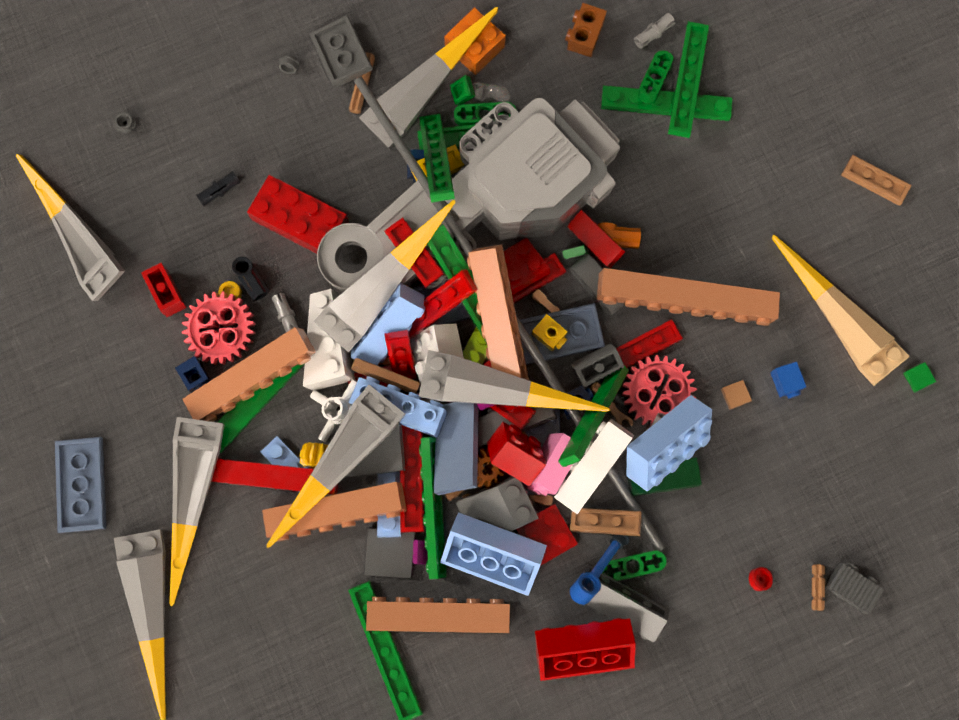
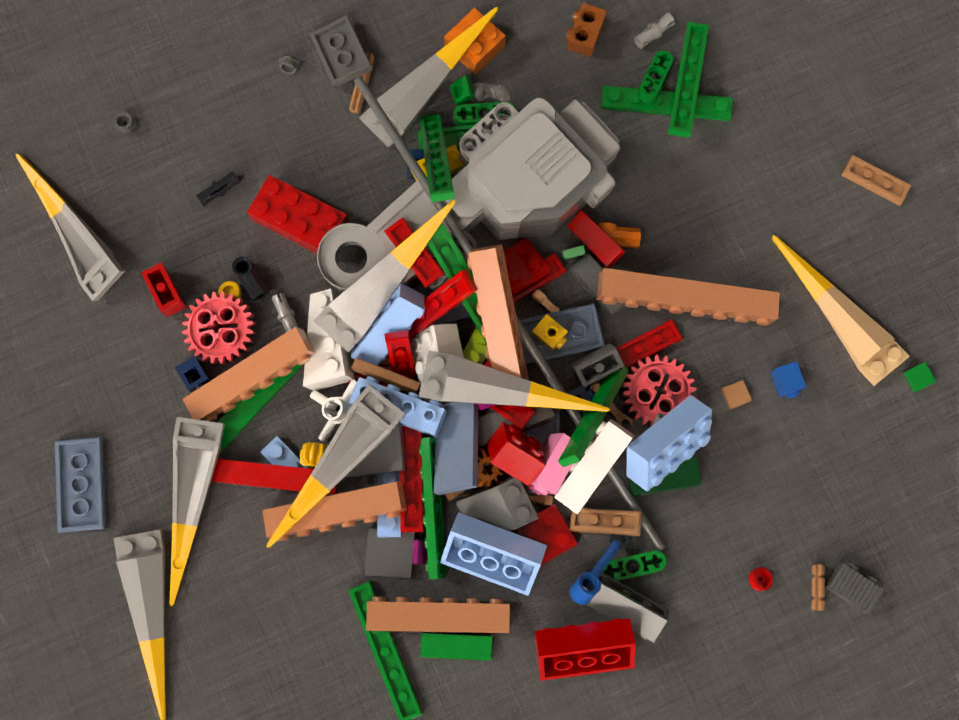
(456, 646): none -> green tile

